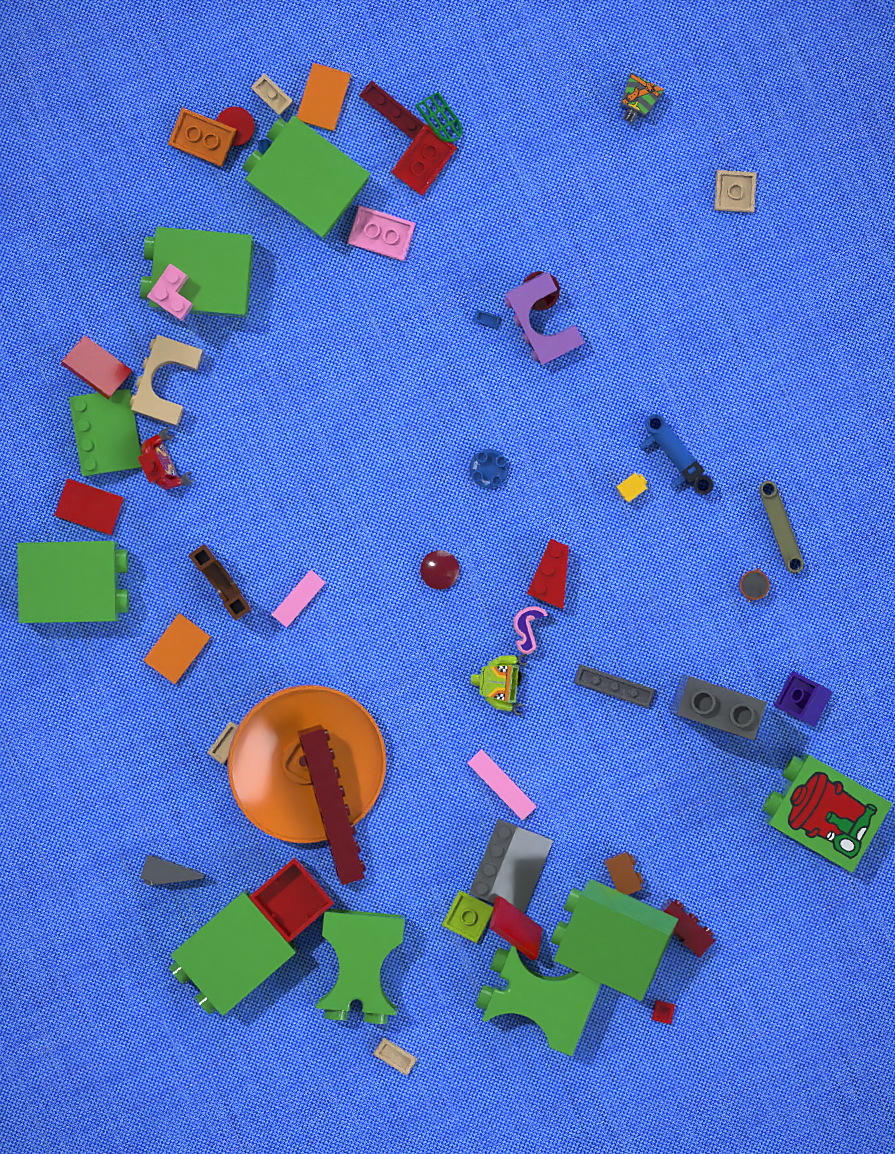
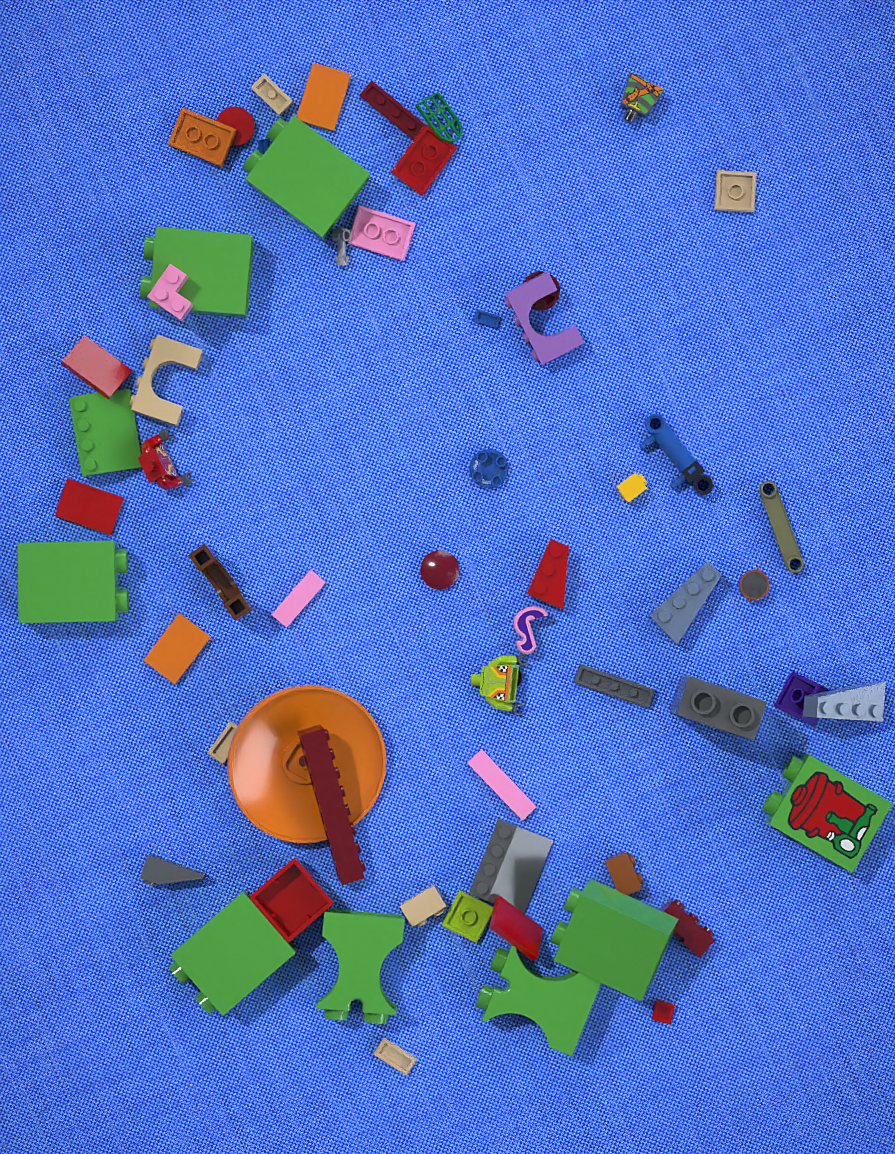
(341, 235): none -> light grey bar
(422, 906): none -> tan brick
(682, 606): none -> sand blue wedge
(851, 703): none -> wedge

